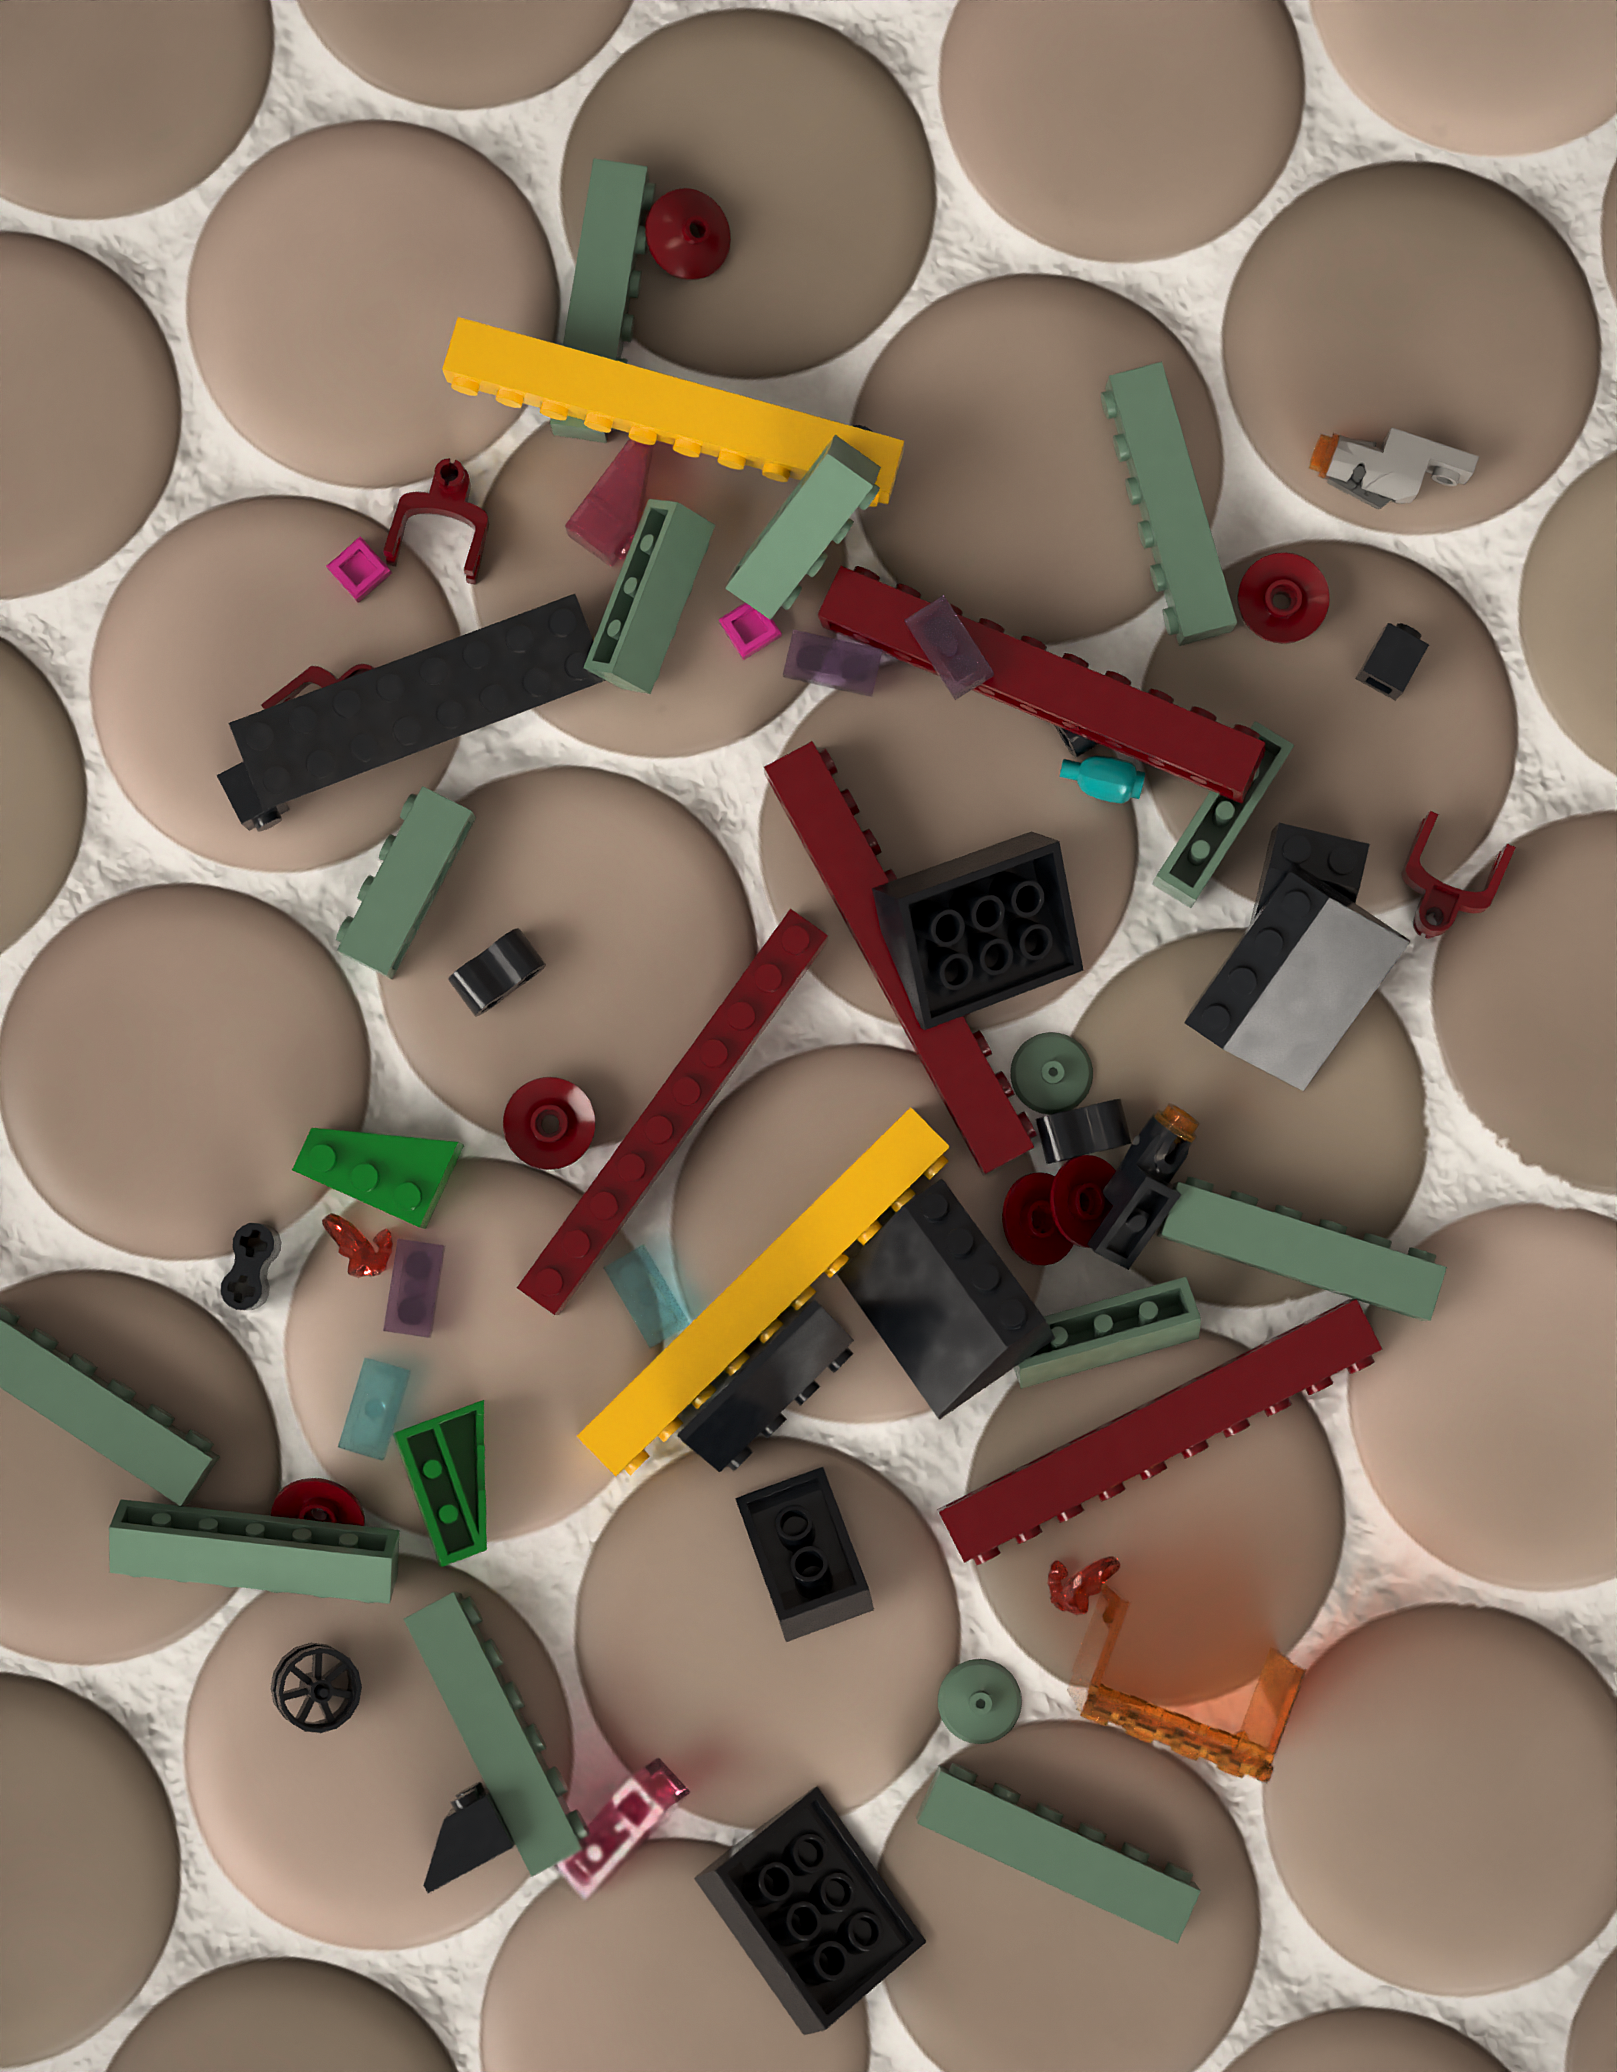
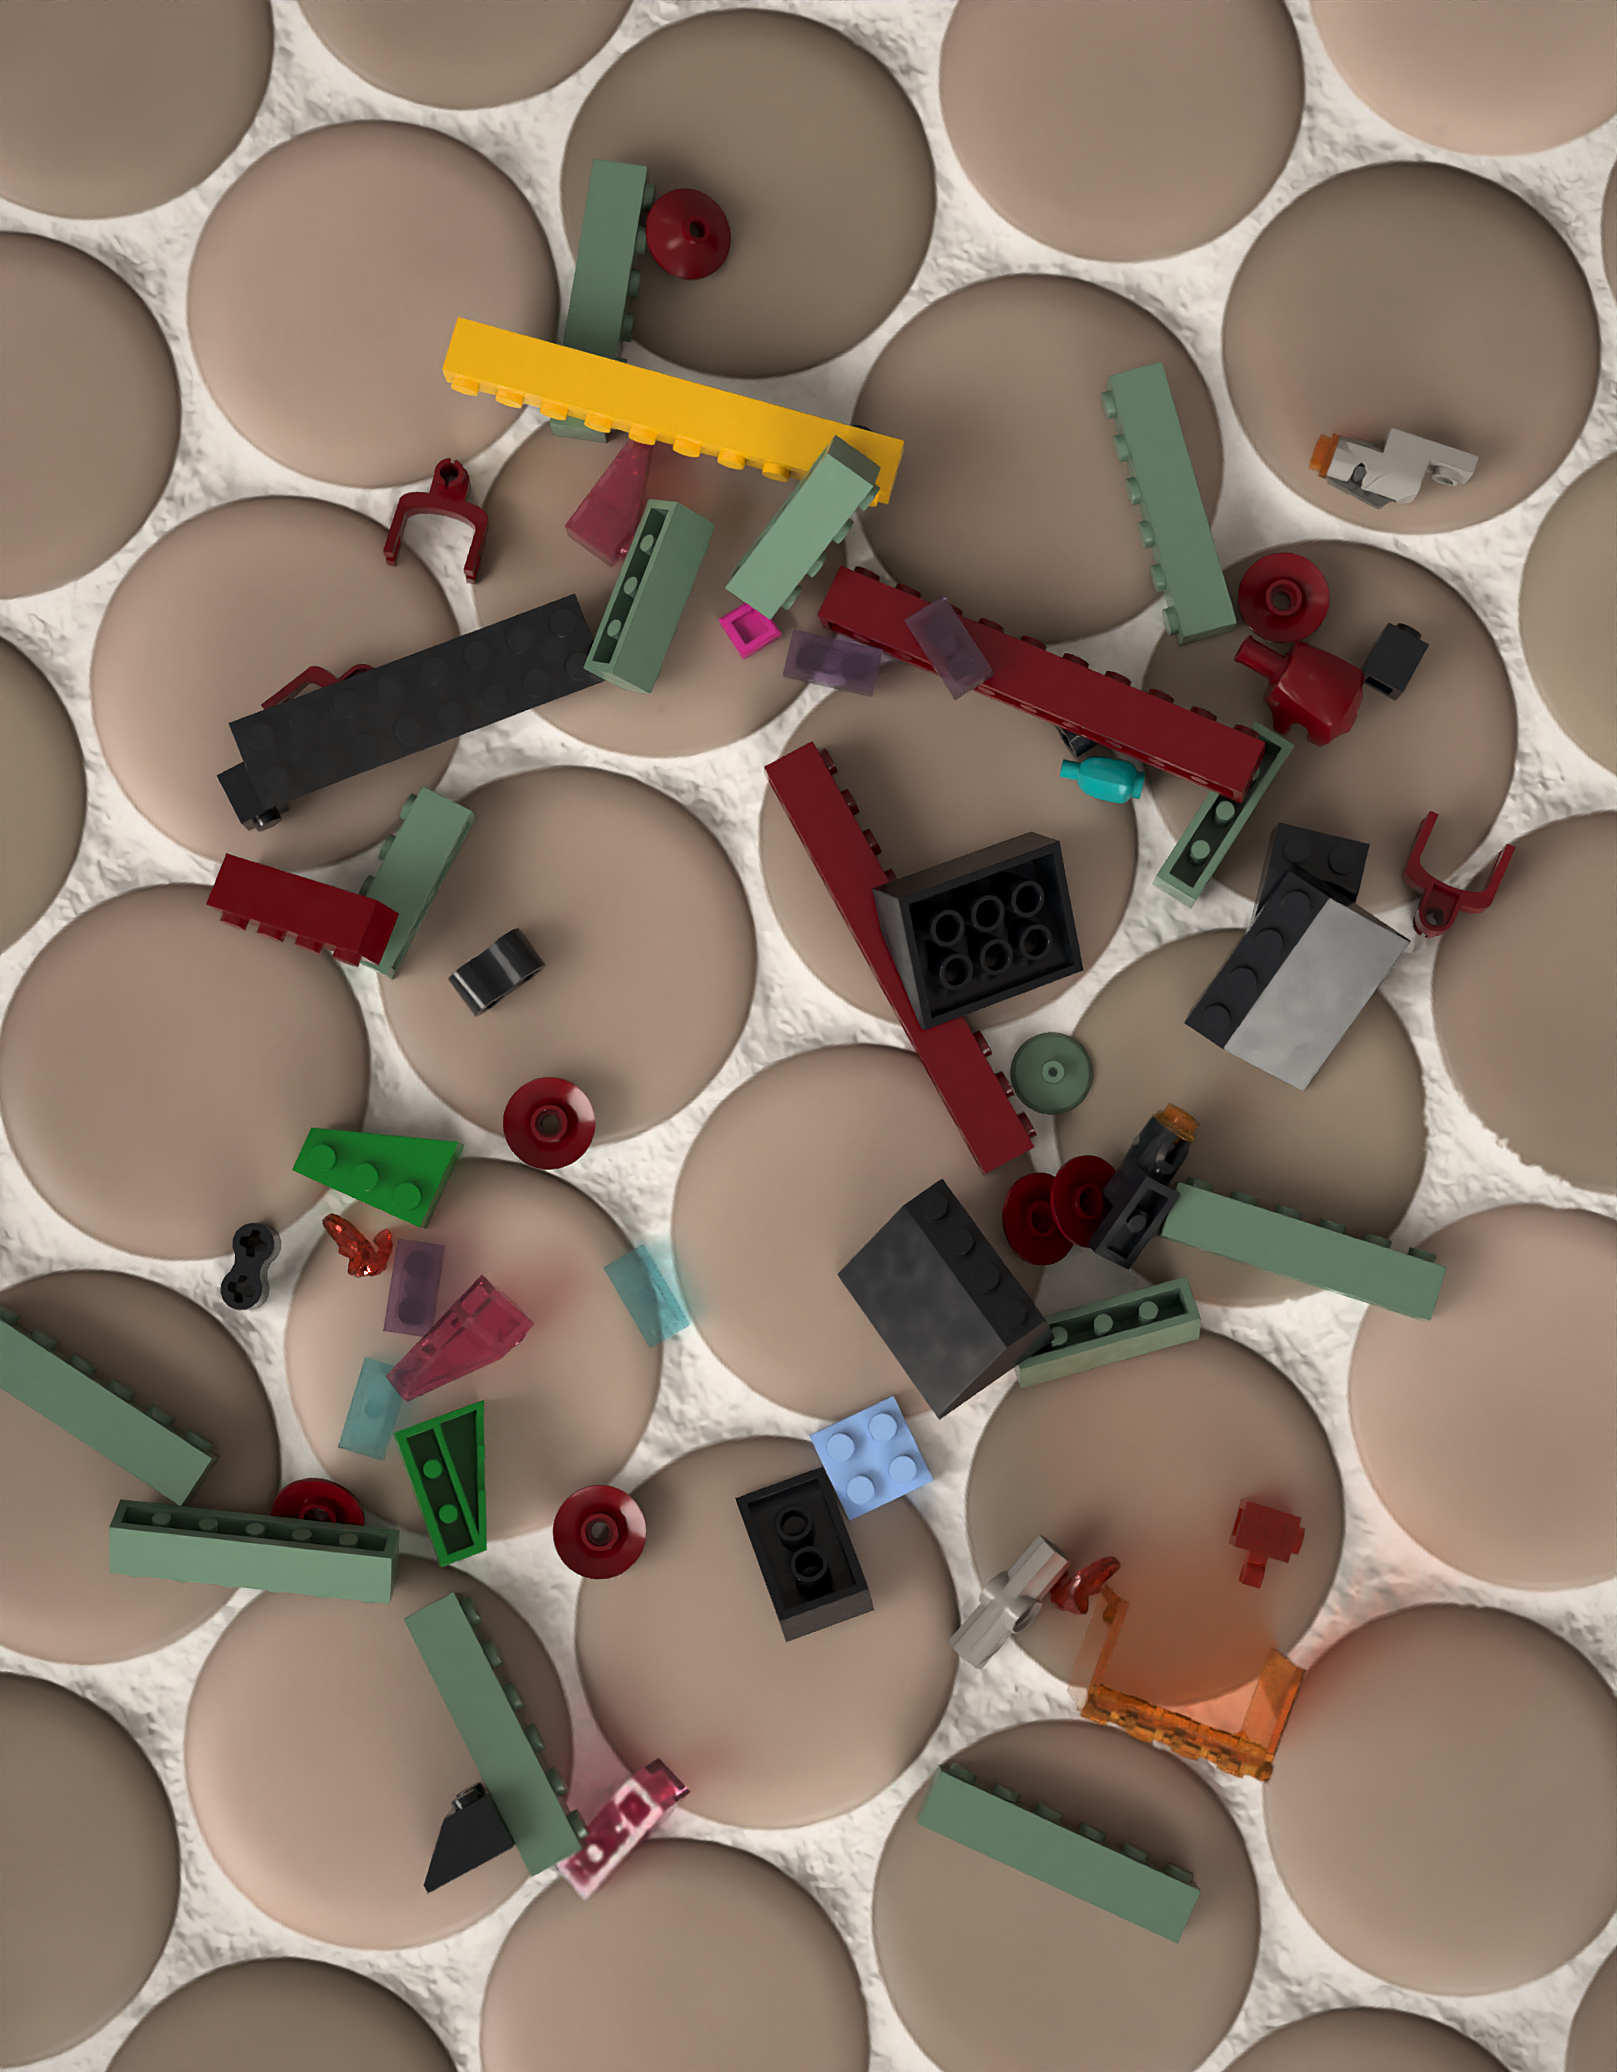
(303, 910): none -> dark red brick
(316, 1688): black wheel -> none
(359, 569): dark pink tile -> none
(467, 1337): none -> clear pink slope
(579, 1547): none -> dark red dish
(673, 1113): dark red brick -> none
(763, 1292): yellow brick -> none
(766, 1387): black slope -> none
(810, 1912): black slope -> none
(871, 1458): none -> light blue plate
(979, 1701): sand green piece -> none
(1010, 1602): none -> light grey piece
(1083, 1131): black axle -> none
(1159, 1430): dark red brick -> none
(1264, 1534): none -> clear red brick
(1306, 688): none -> dark red piece

